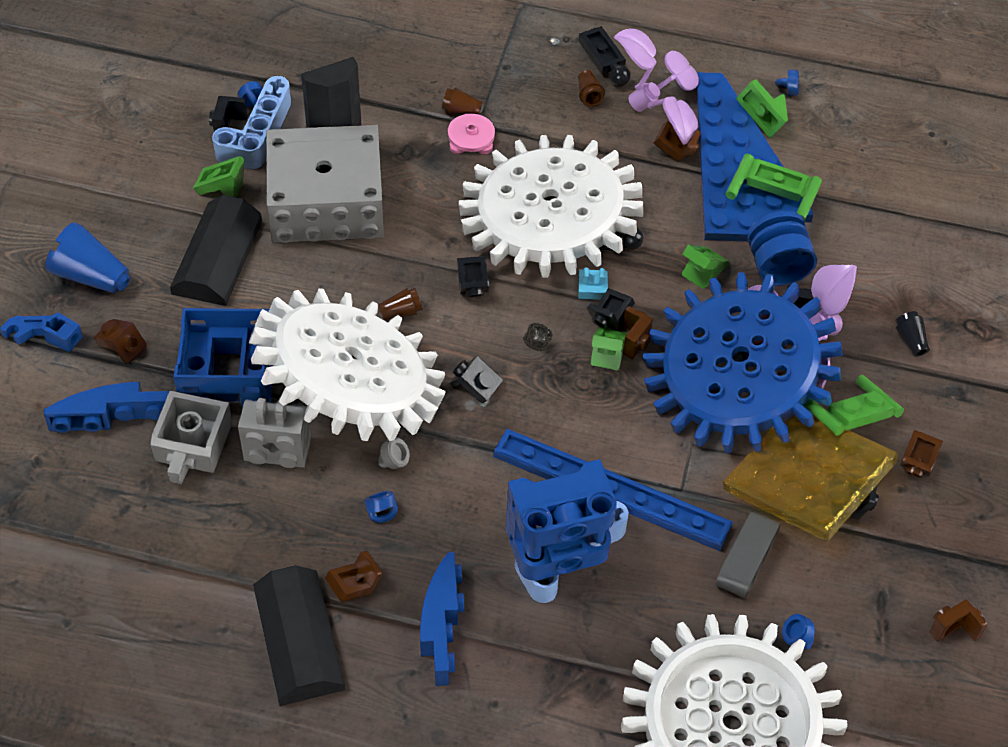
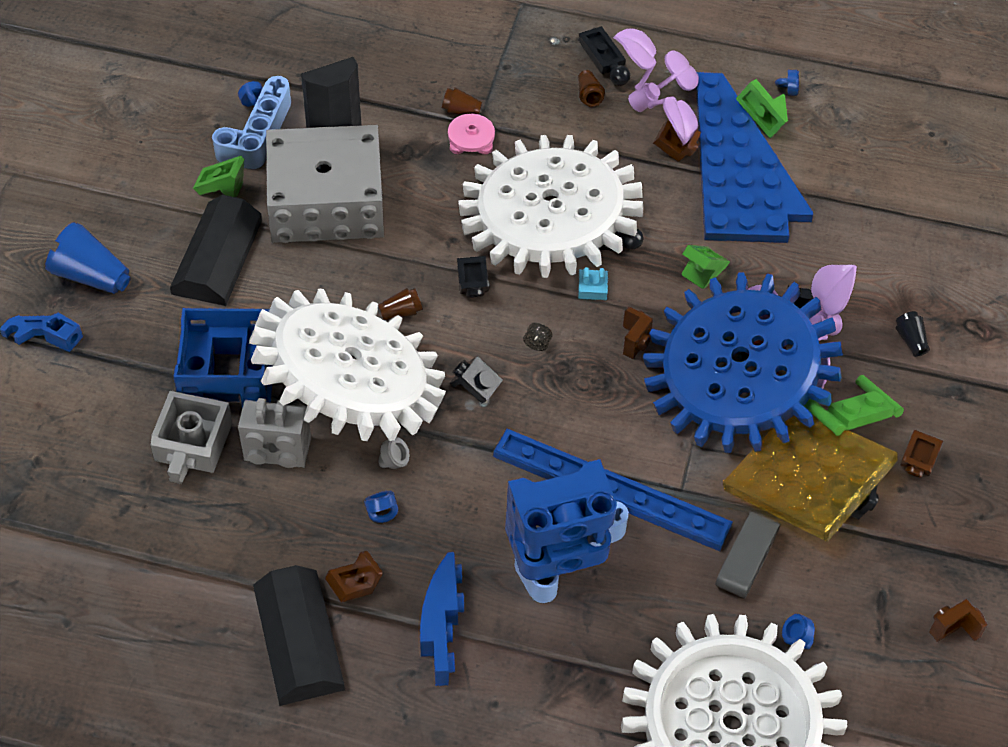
(96, 407): blue slope -> none
(122, 338): reddish brown bracket -> none
(227, 109): black bracket -> none
(607, 348): bright green slope -> none
(610, 309): black bracket -> none
(776, 181): bright green plate -> none
(782, 247): blue wheel -> none

